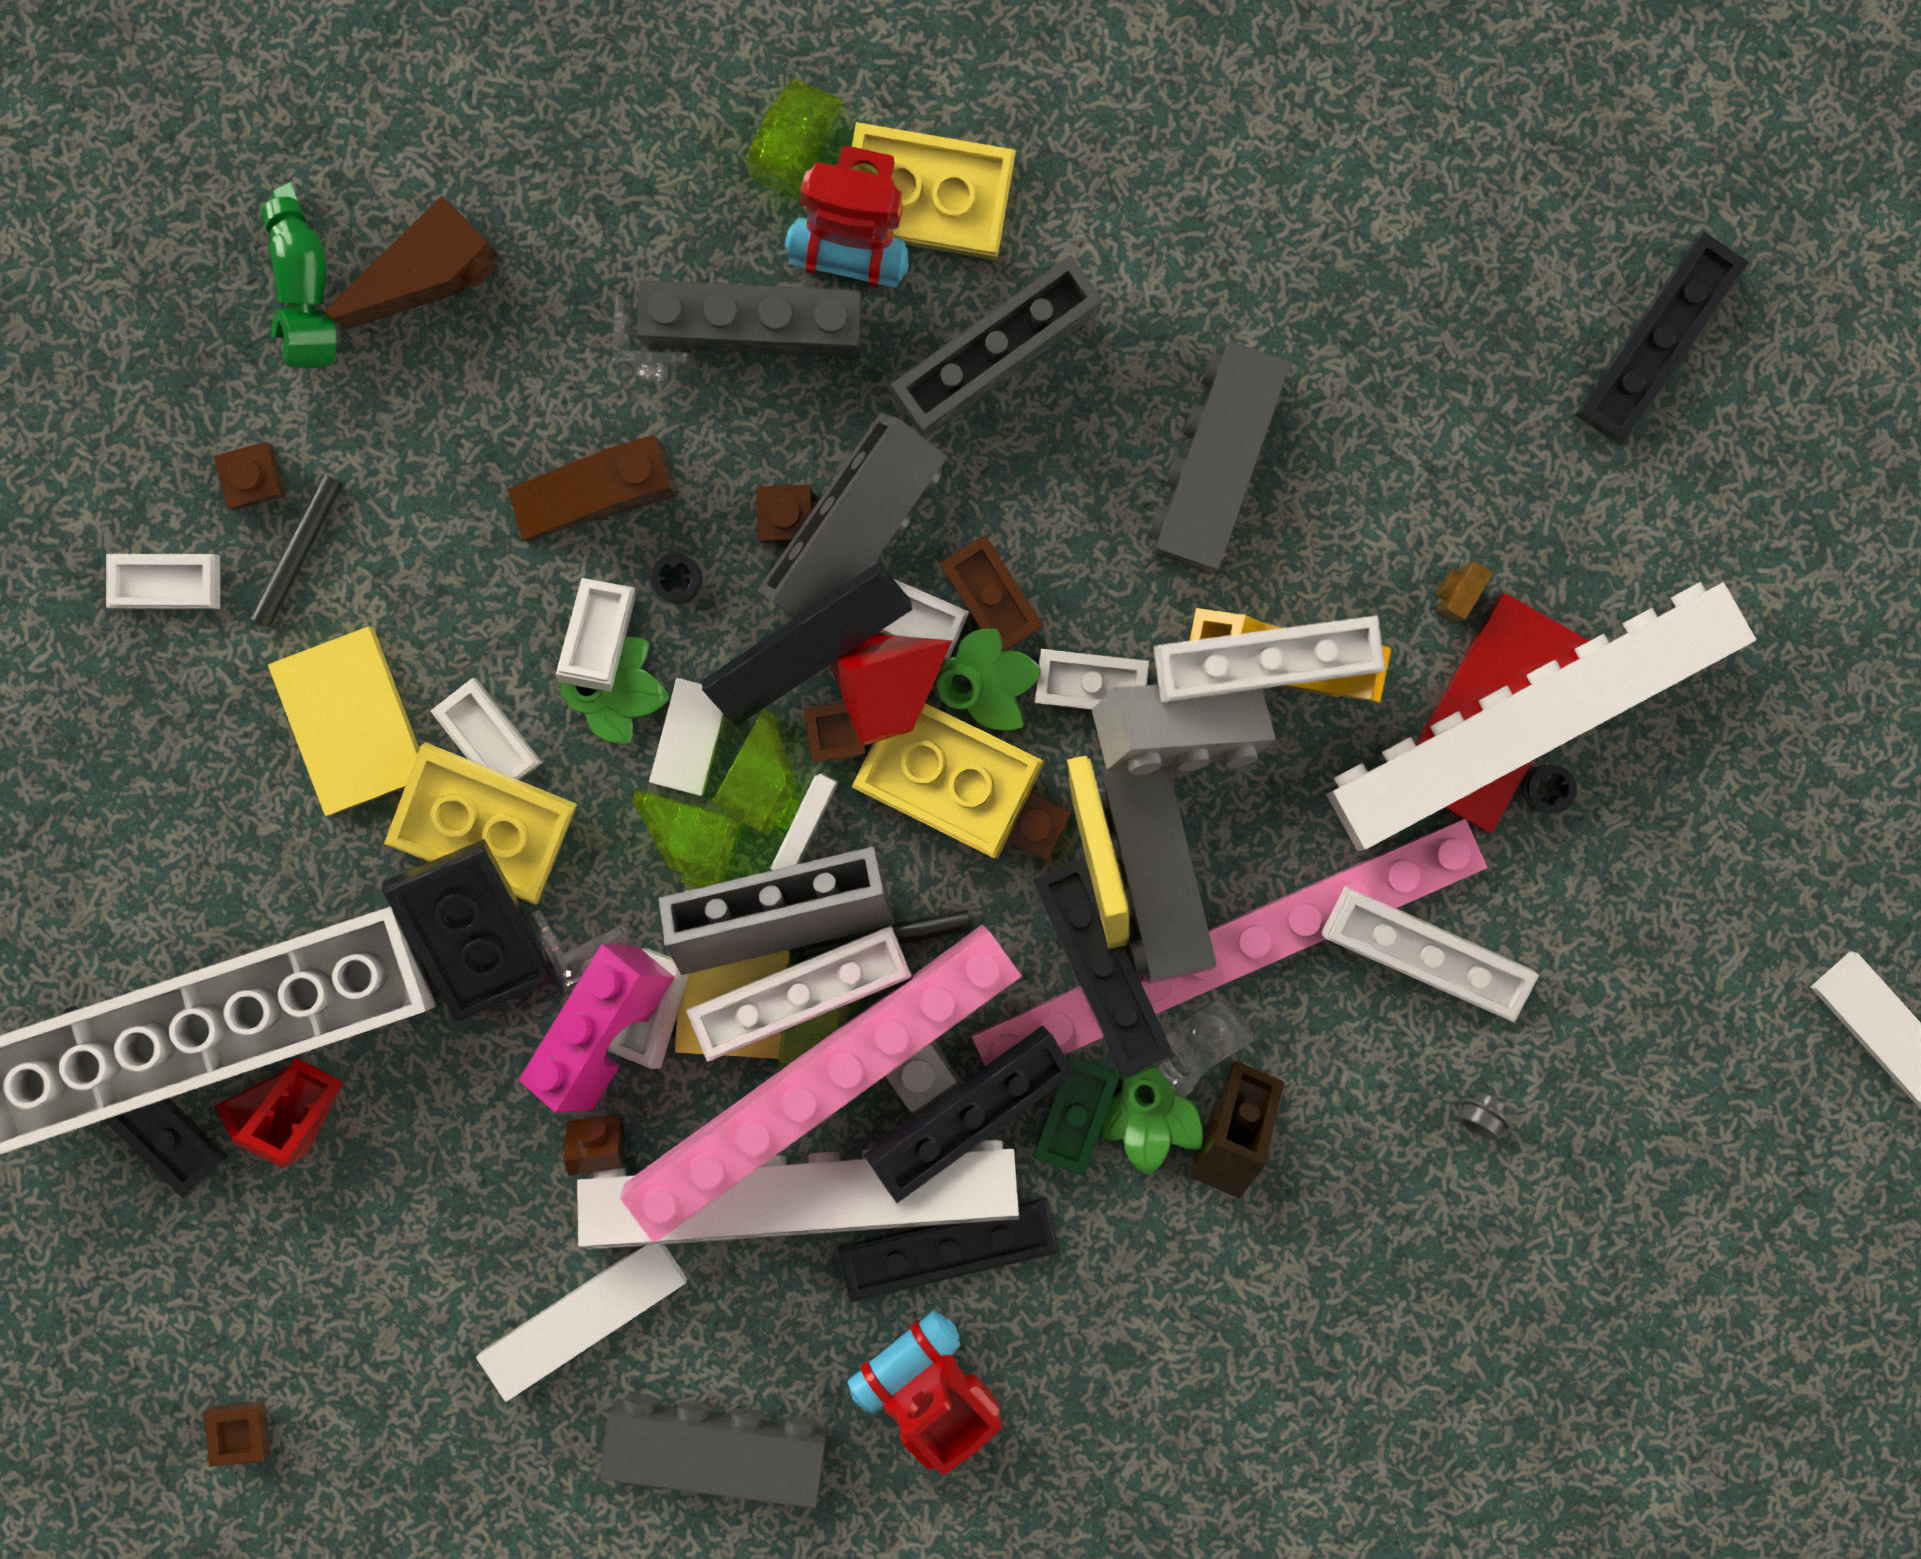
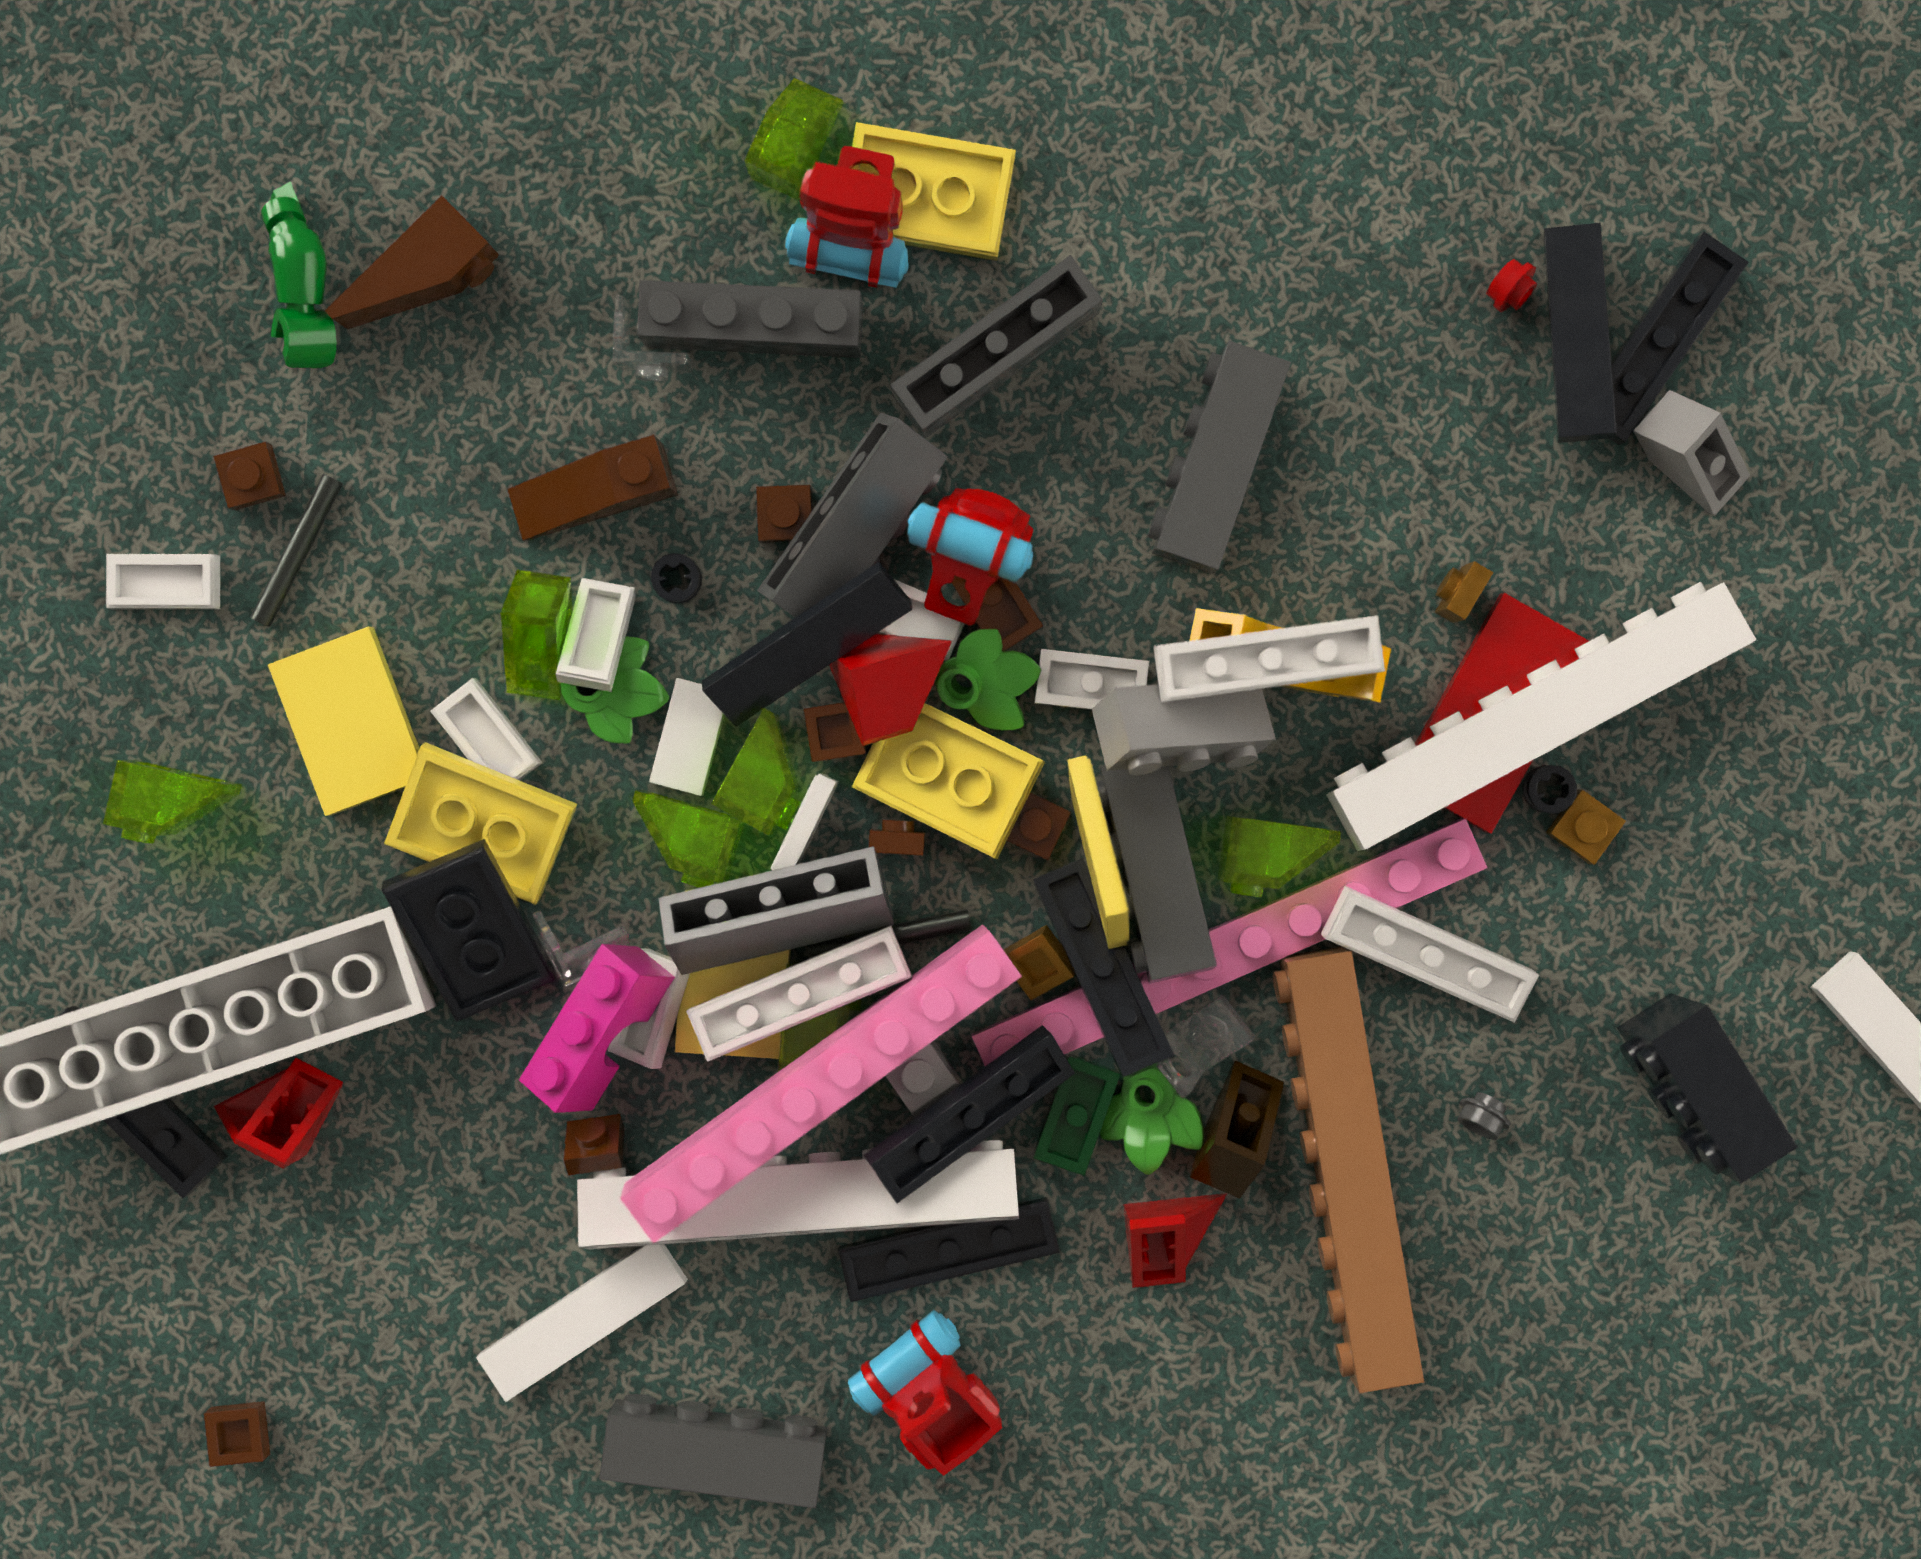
(161, 800): none -> clear neon green slope
(534, 632): none -> clear neon green slope
(897, 838): none -> reddish brown plate
(972, 538): none -> piece
(1040, 962): none -> pearl gold plate
(1166, 1235): none -> red slope
(1269, 853): none -> clear neon green slope
(1350, 1169): none -> medium nougat brick
(1512, 285): none -> red plate
(1579, 333): none -> black tile
(1586, 827): none -> pearl gold plate
(1693, 450): none -> light grey slope
(1705, 1088): none -> black brick

